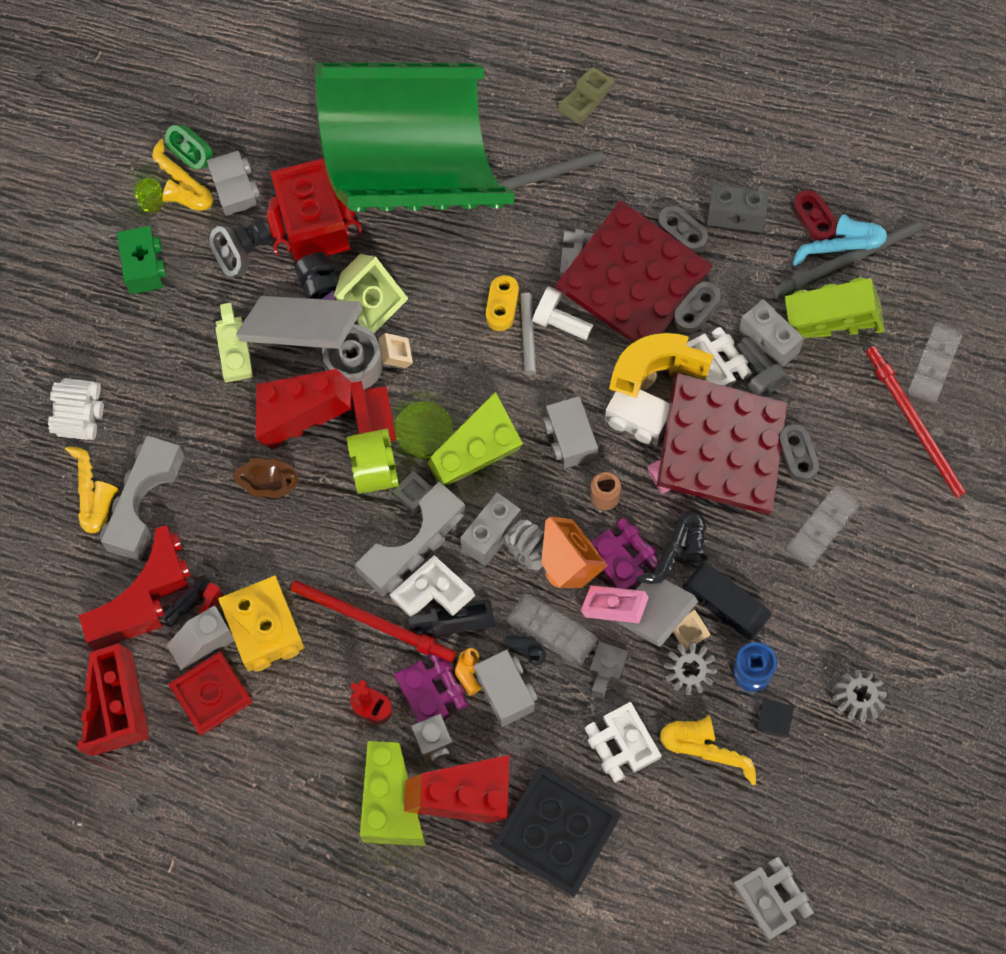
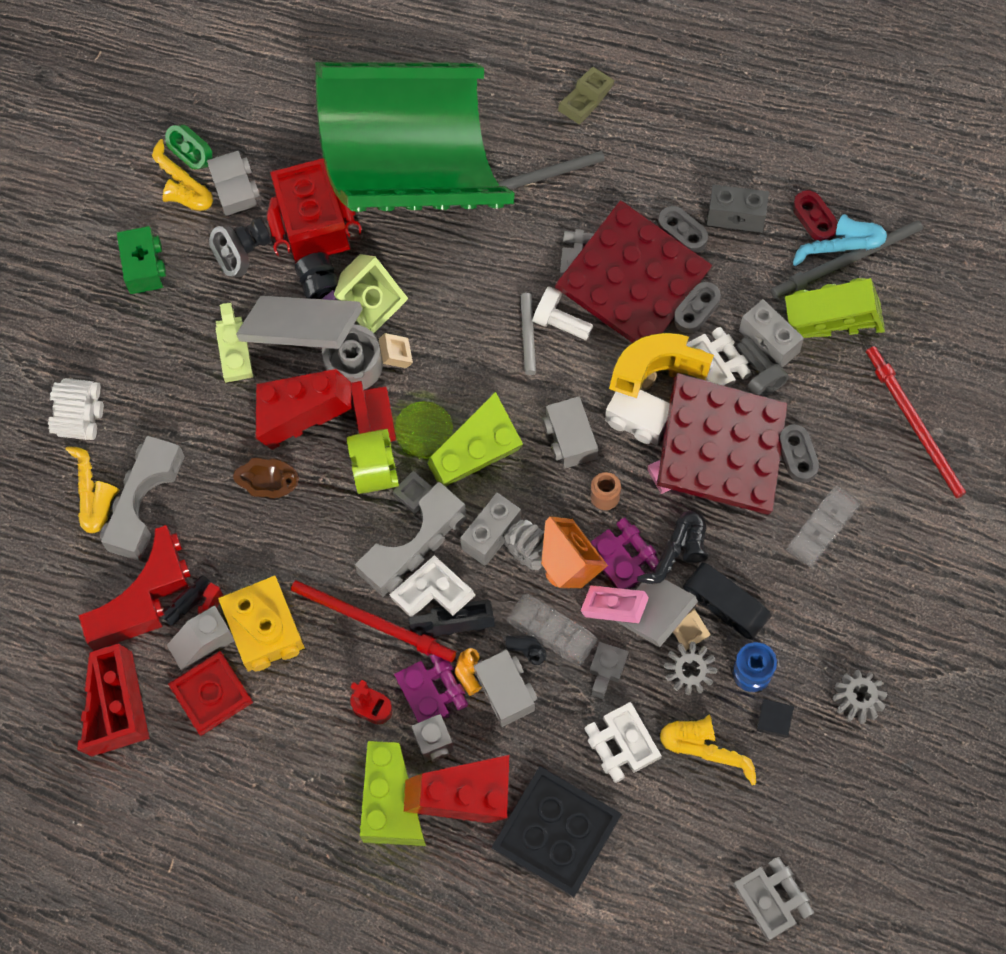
(144, 190): clear neon green wheel -> none
(502, 301): yellow plate -> none
(935, 362): clear beam -> none

